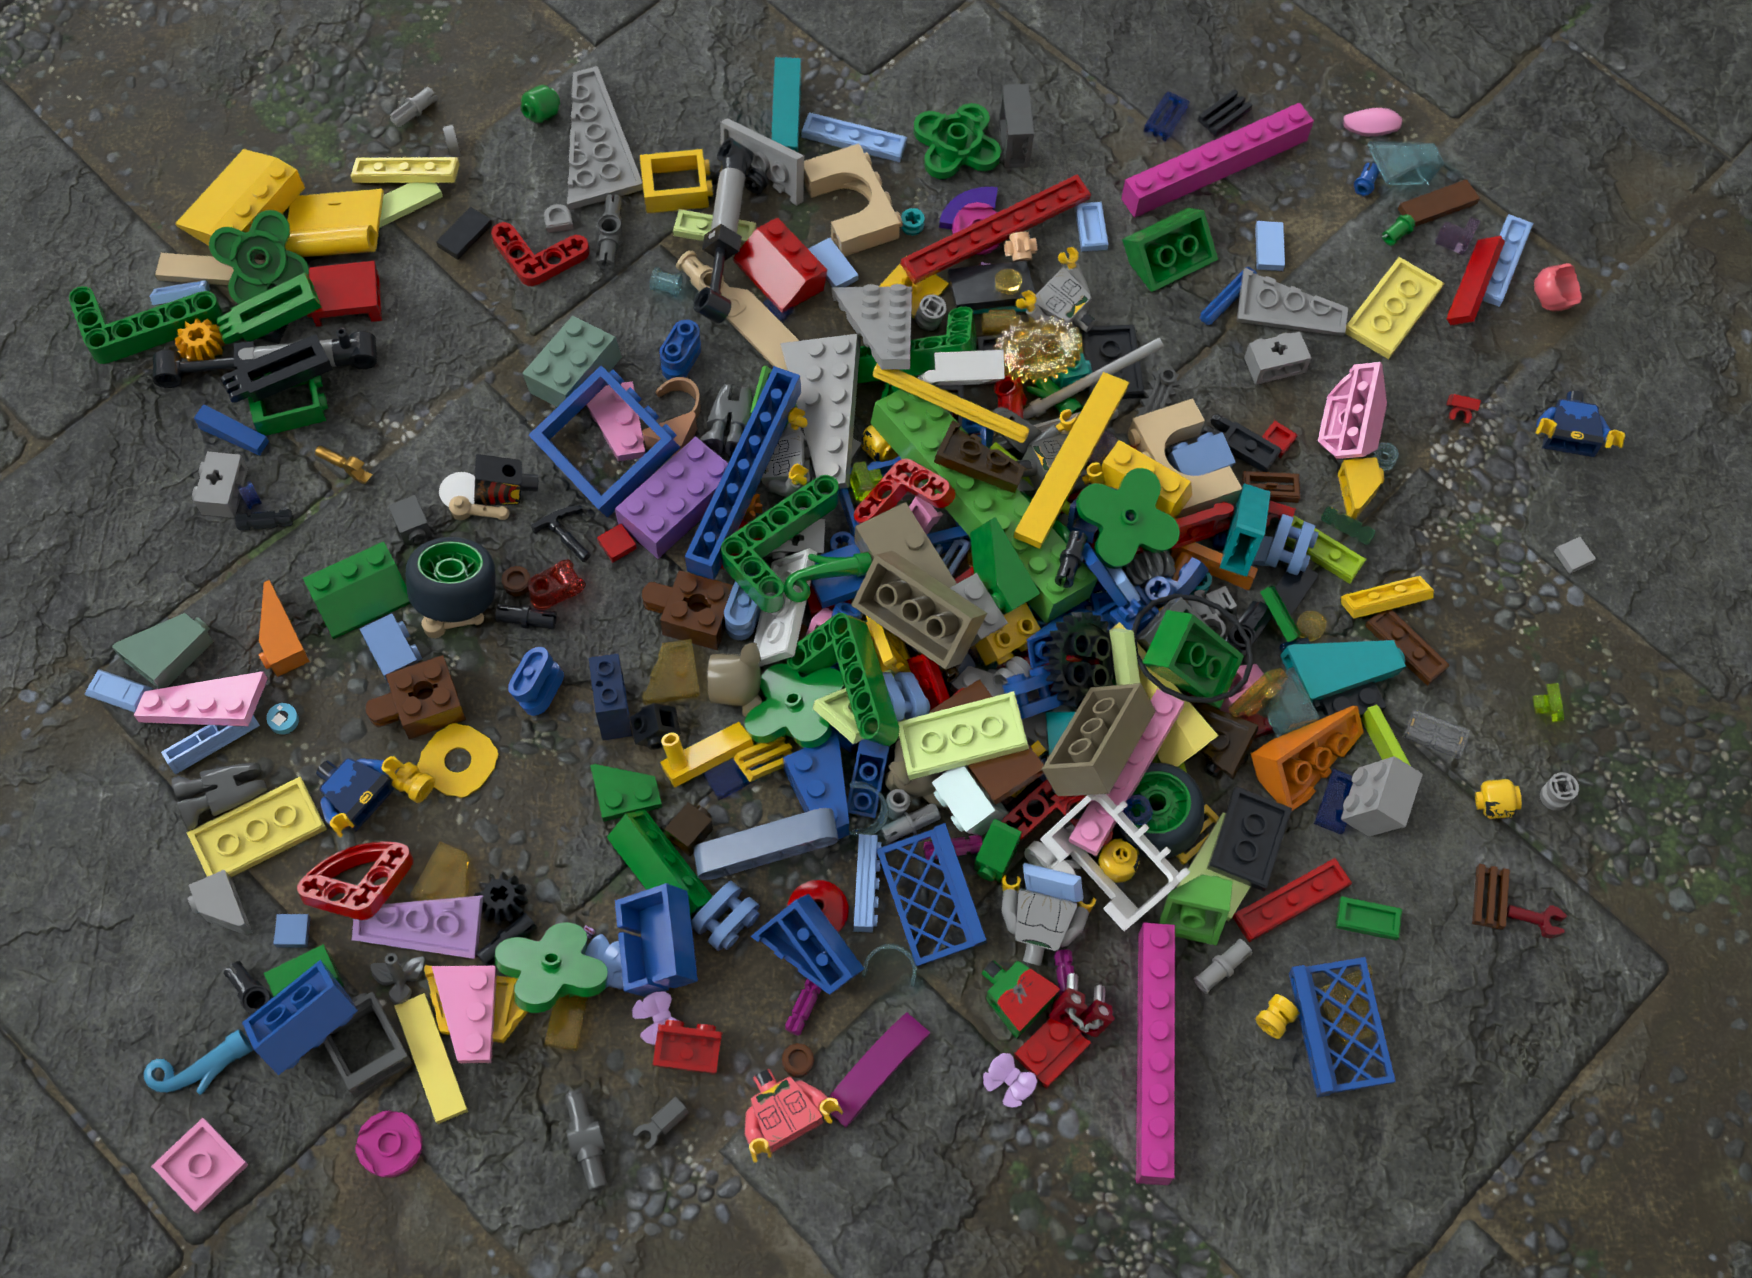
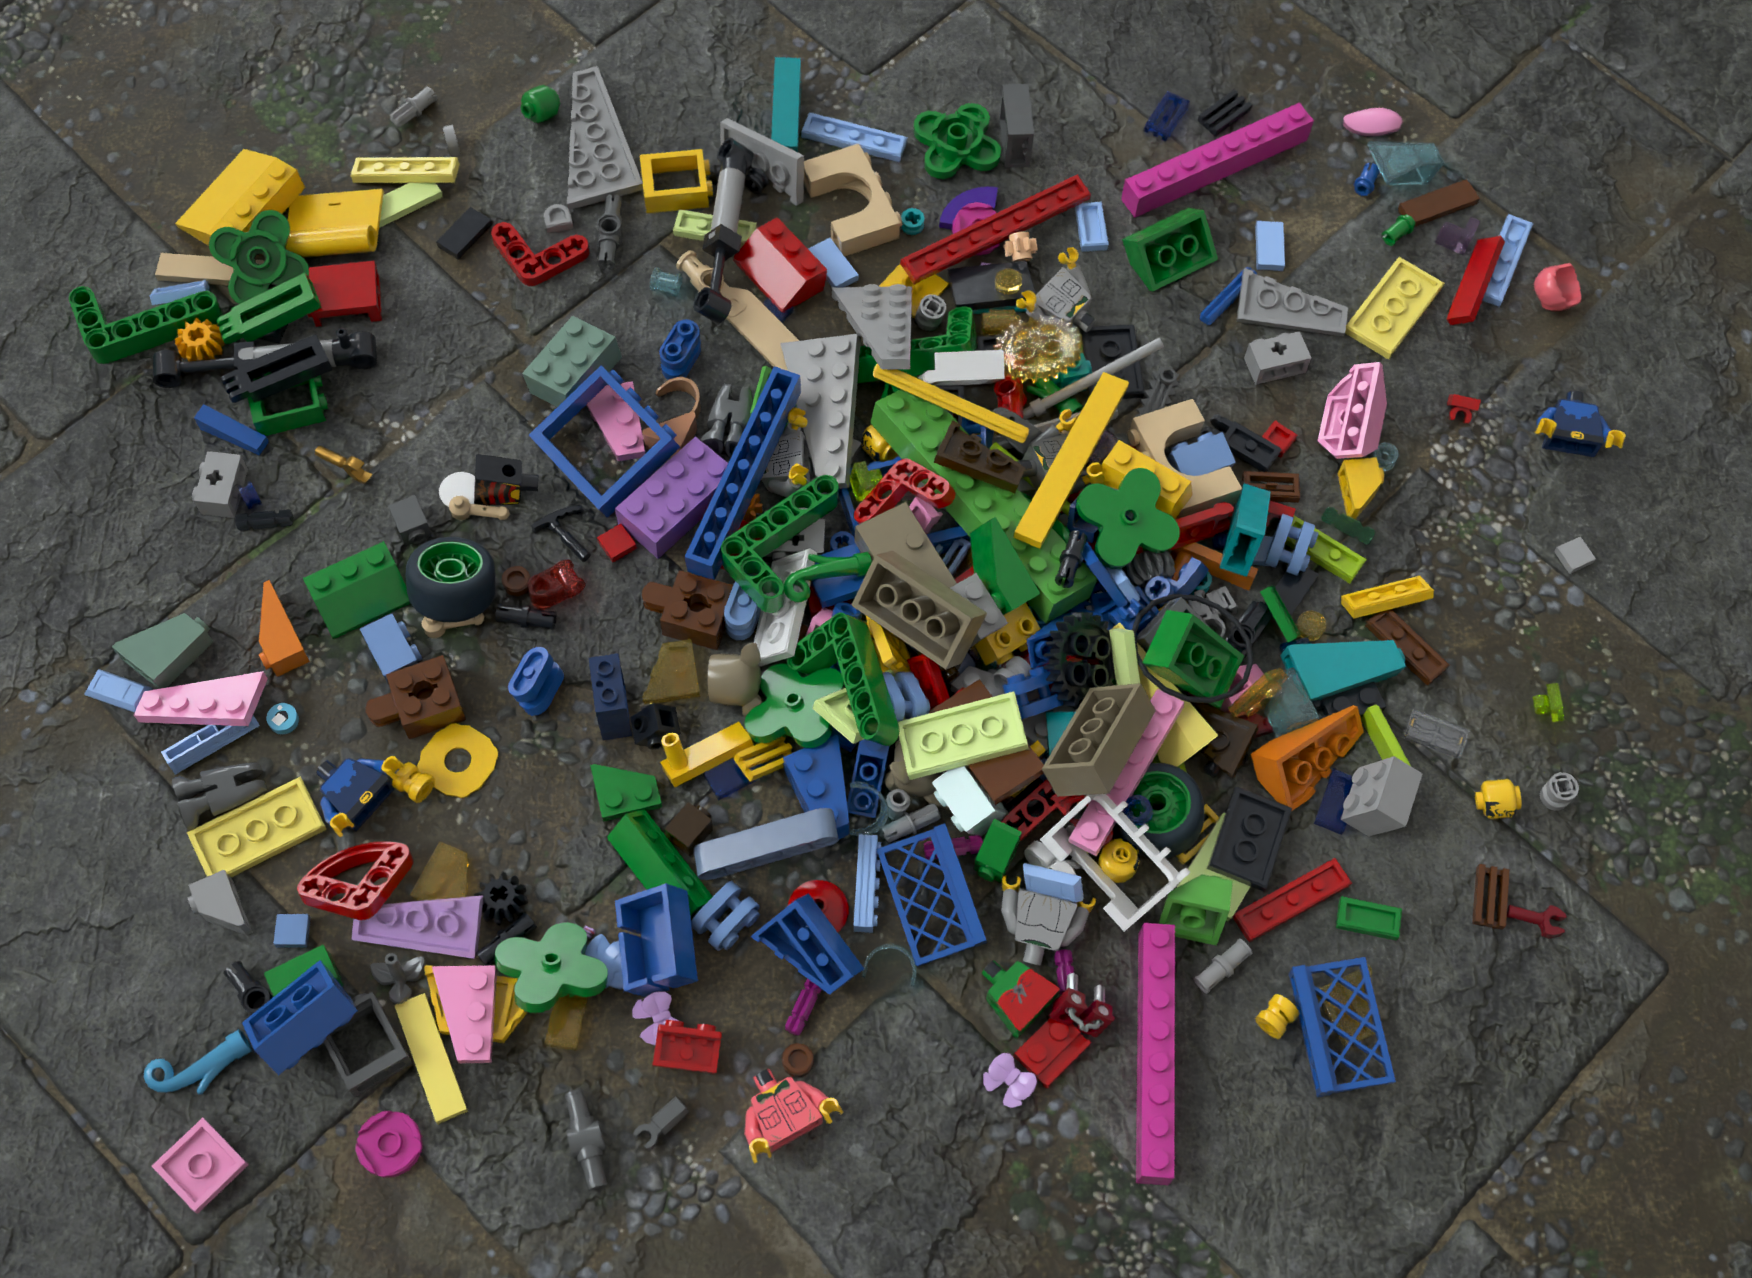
(877, 1066): magenta slope -> none

